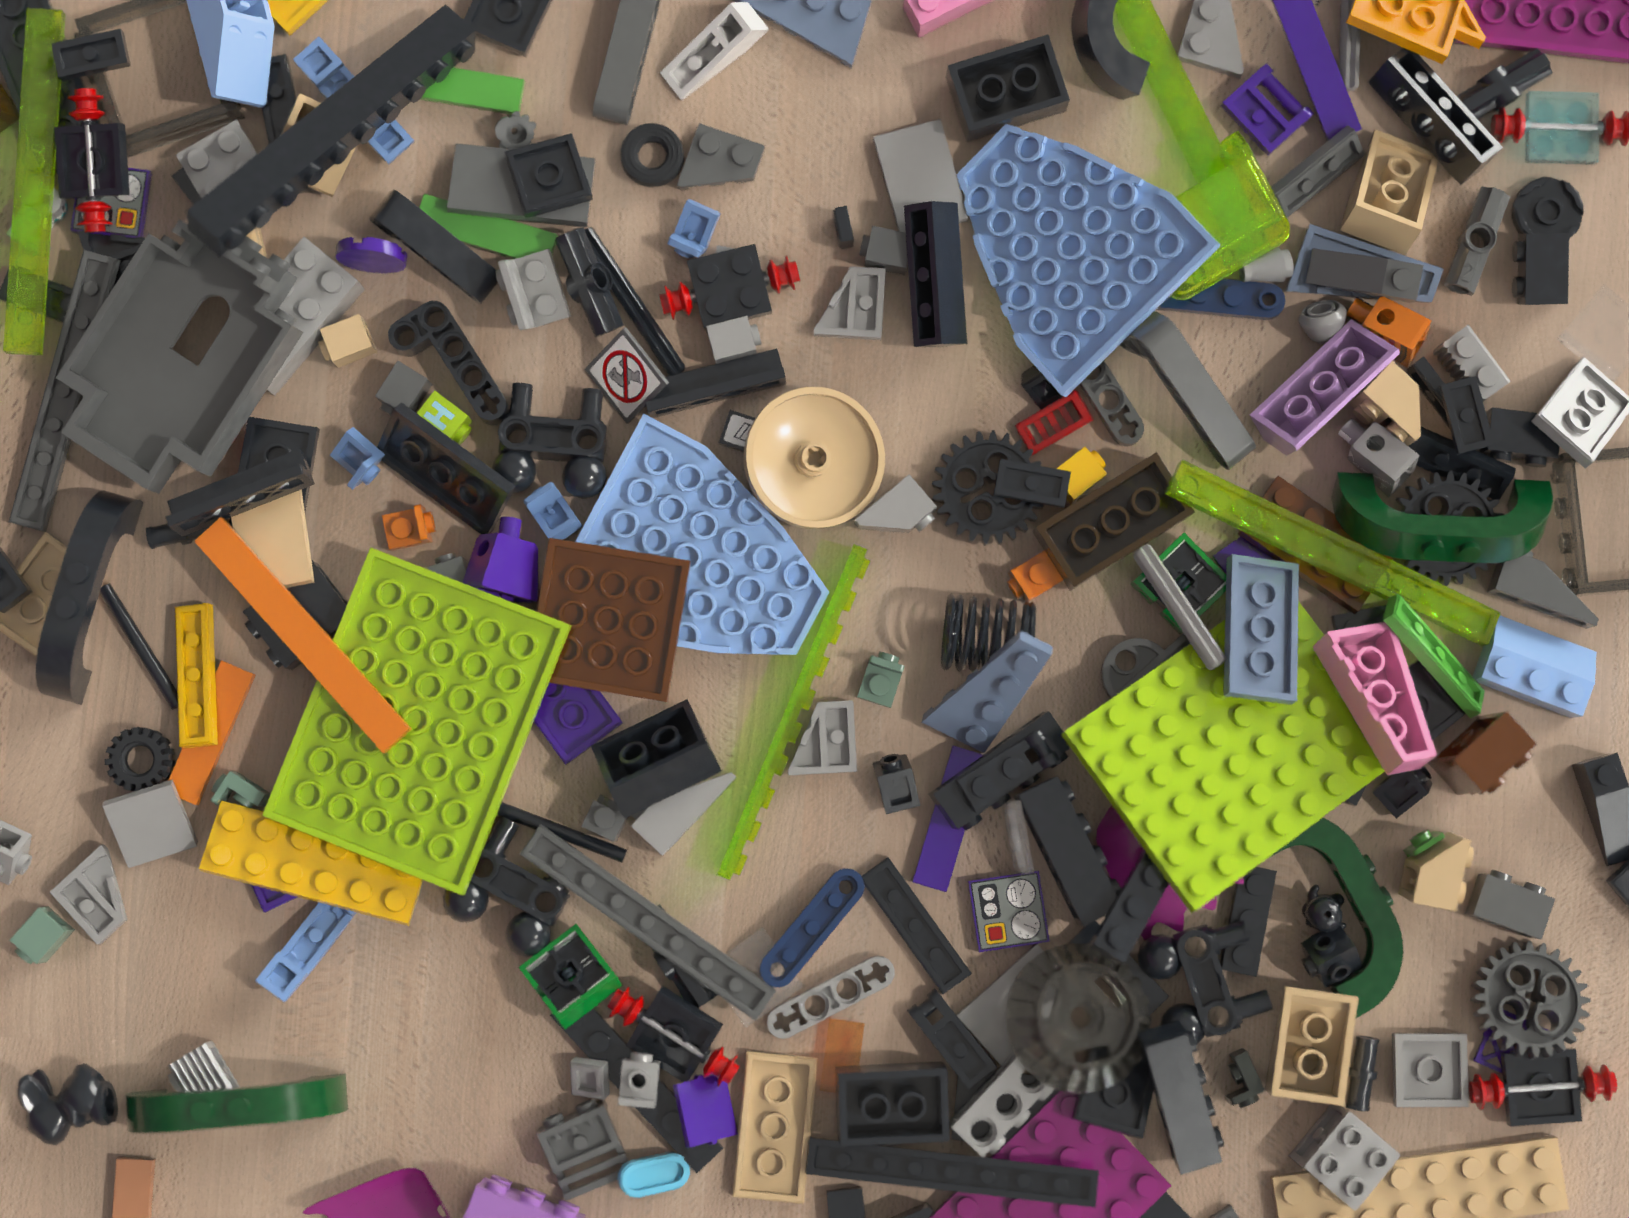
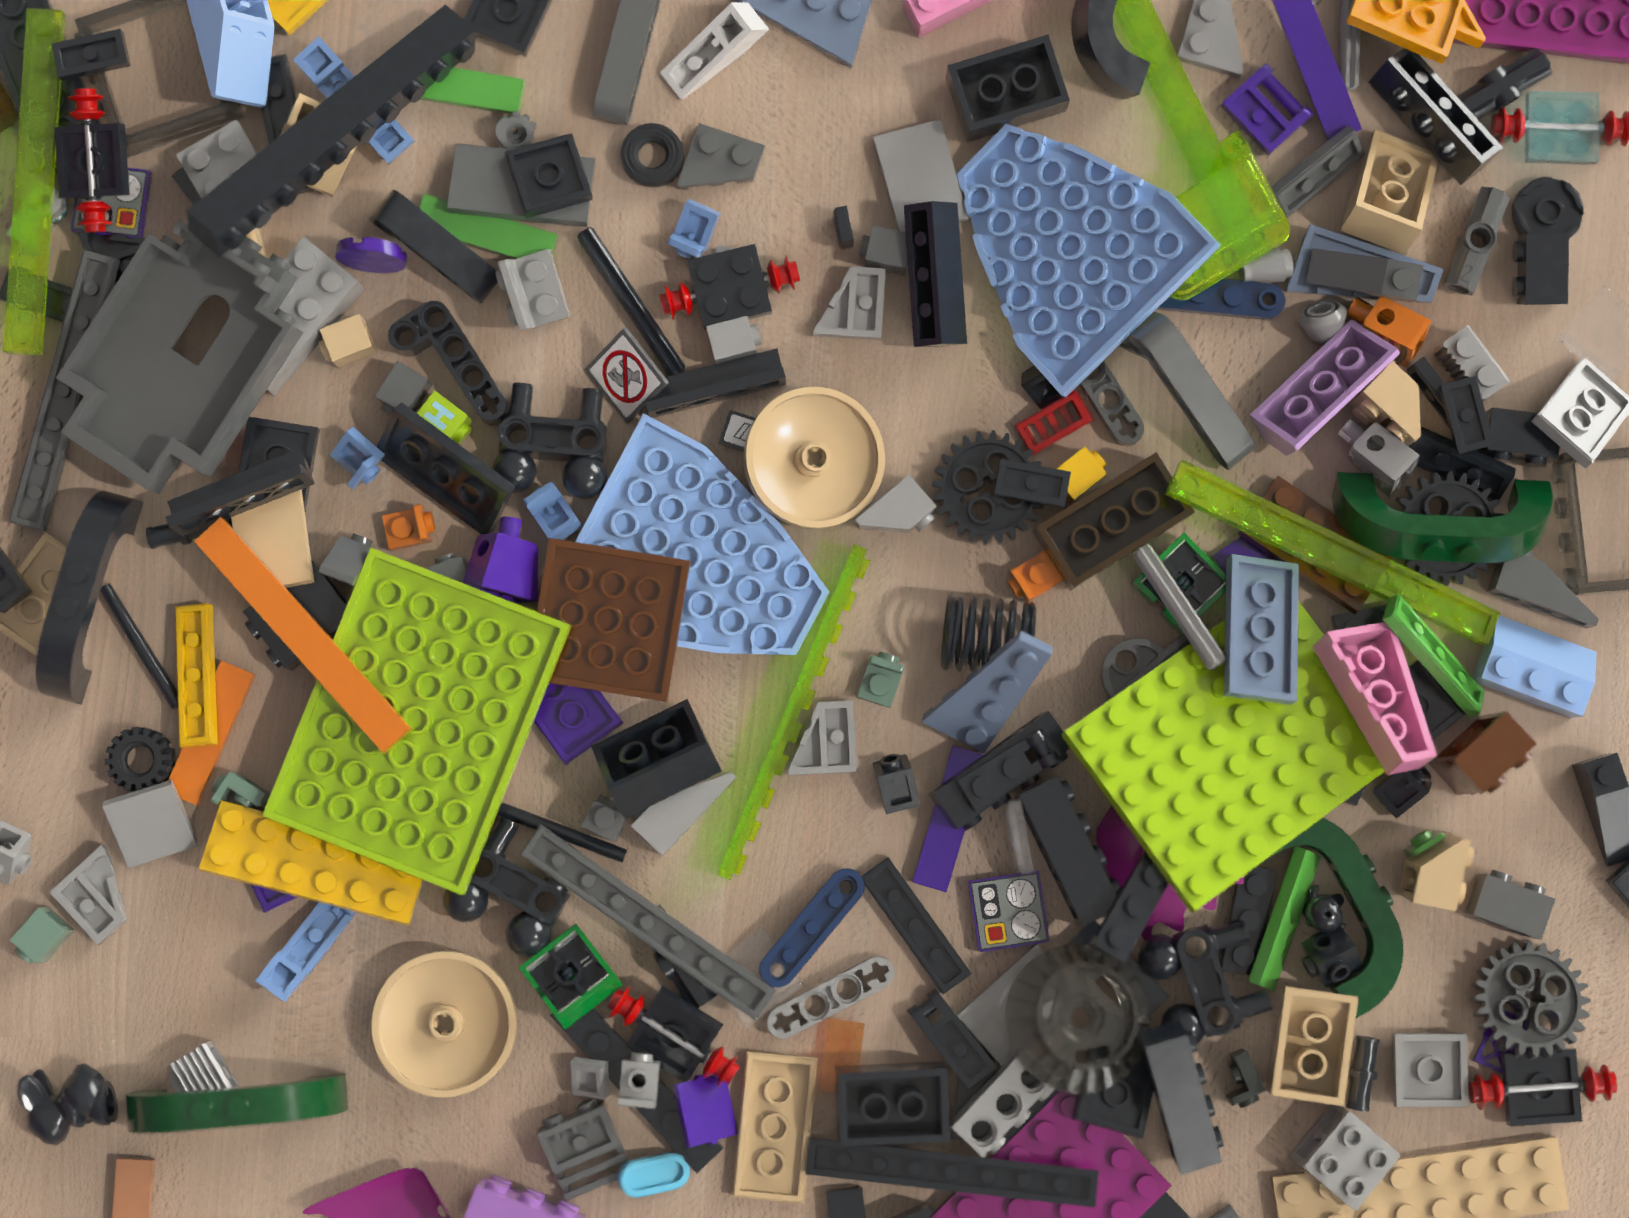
(346, 559): none -> dark grey slope
(444, 1024): none -> tan dish
(589, 282): black piece -> none
(1284, 918): none -> bright green tile

